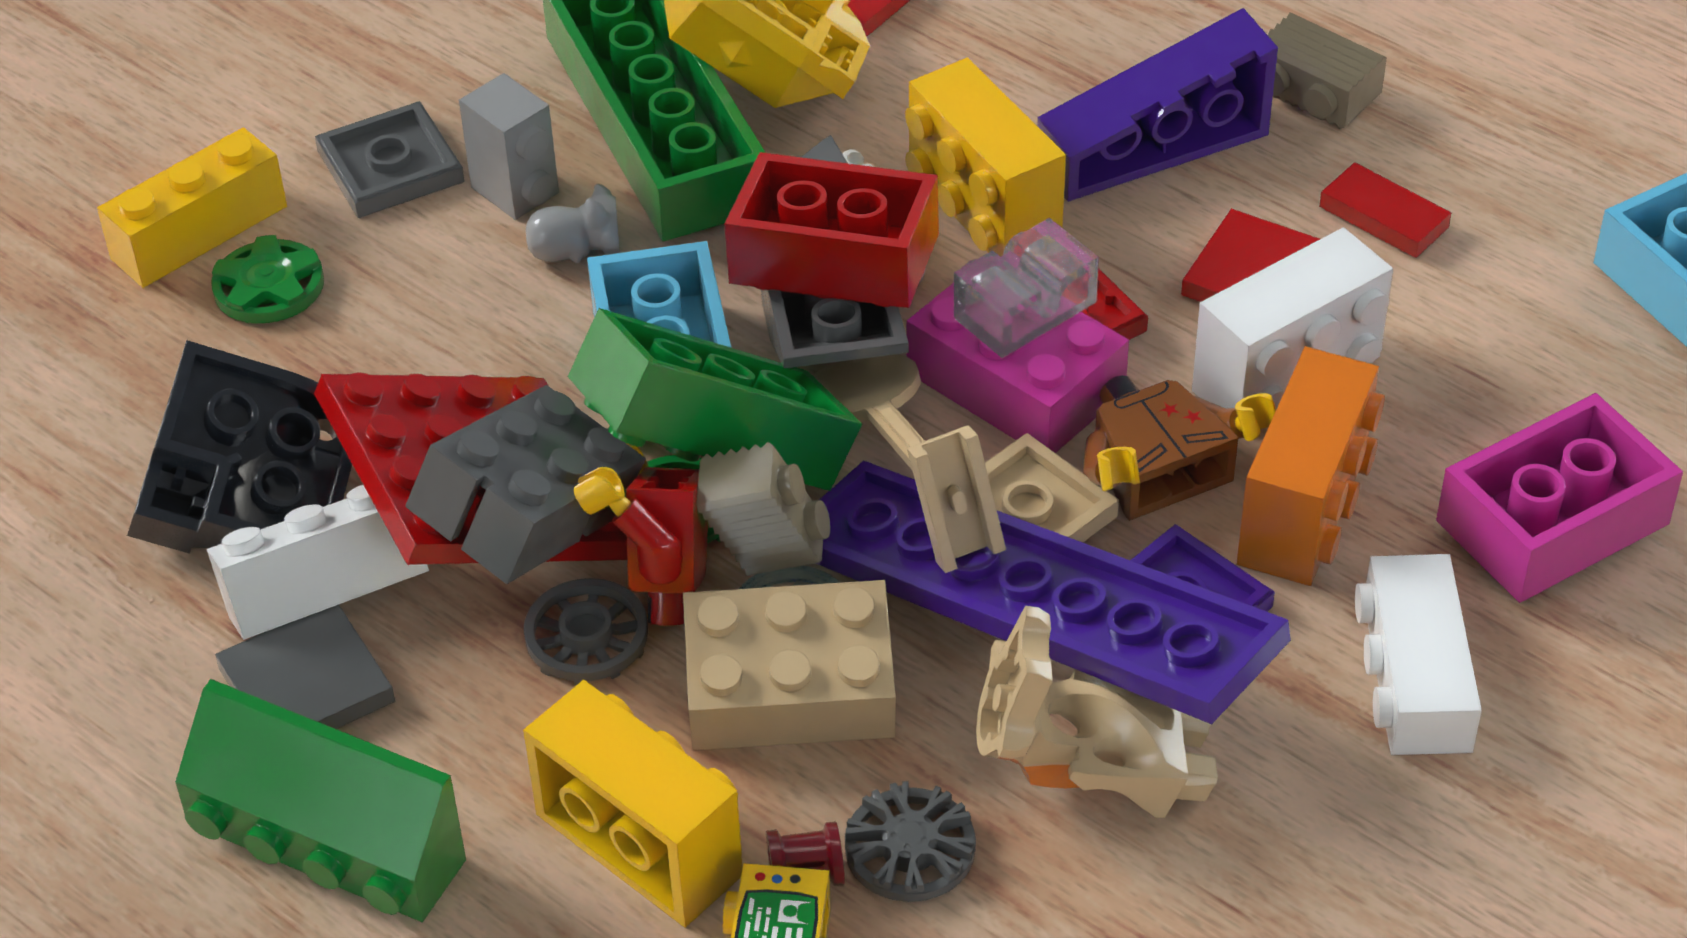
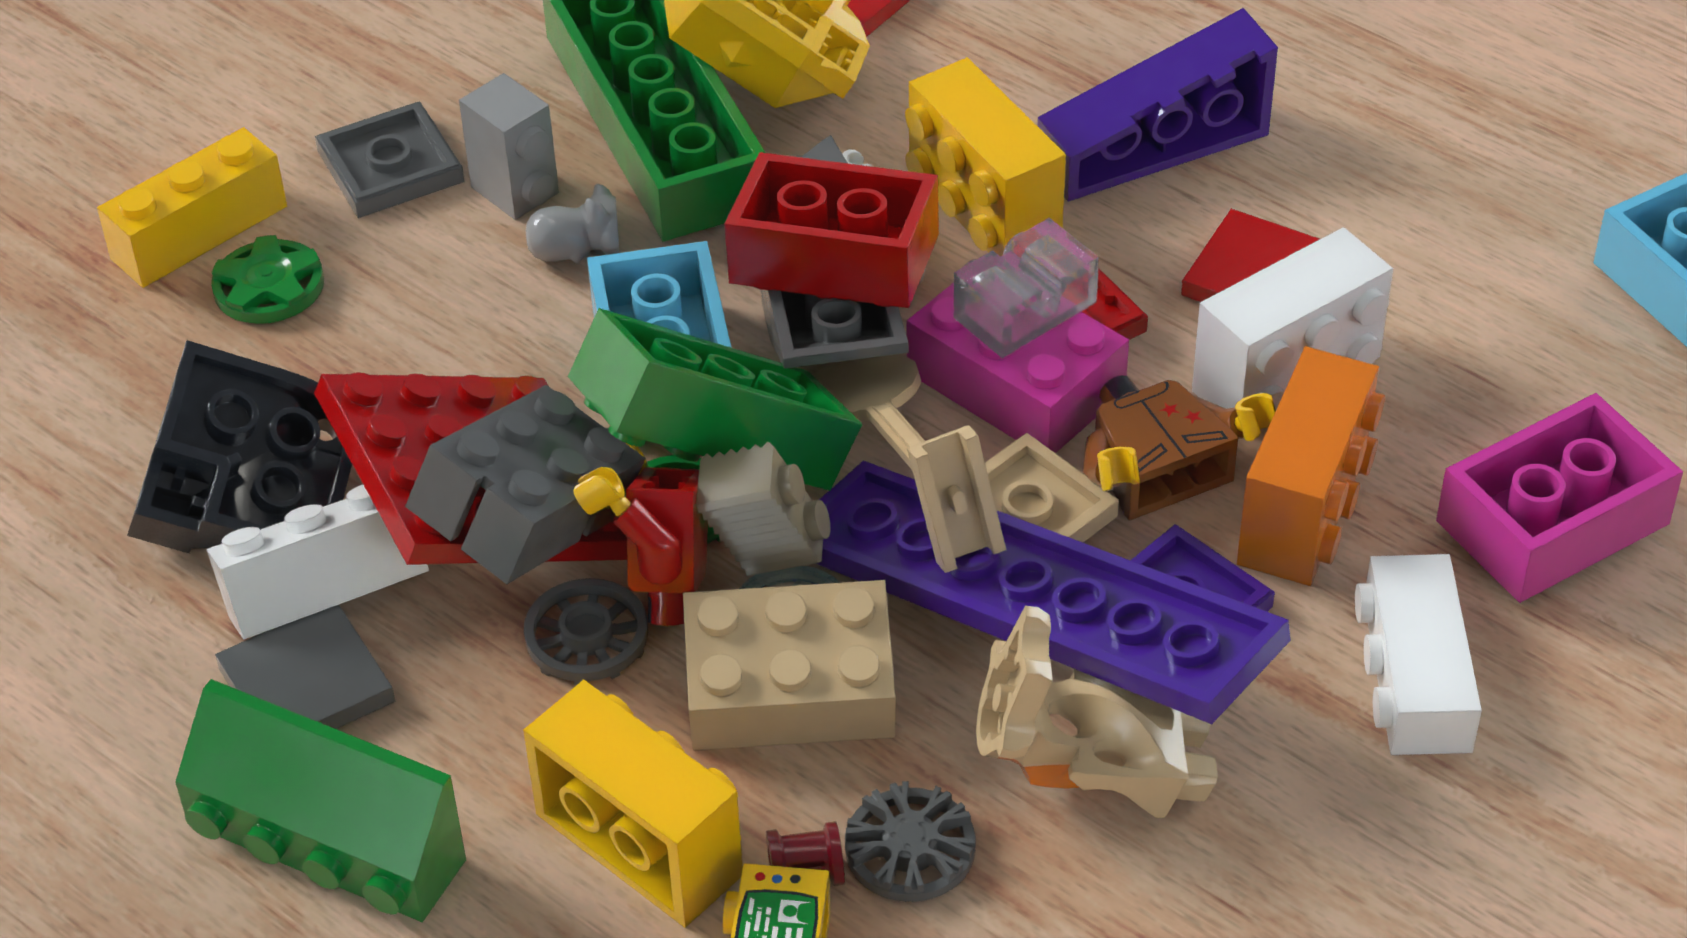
(1324, 71): dark tan brick -> none
(1385, 209): red tile -> none

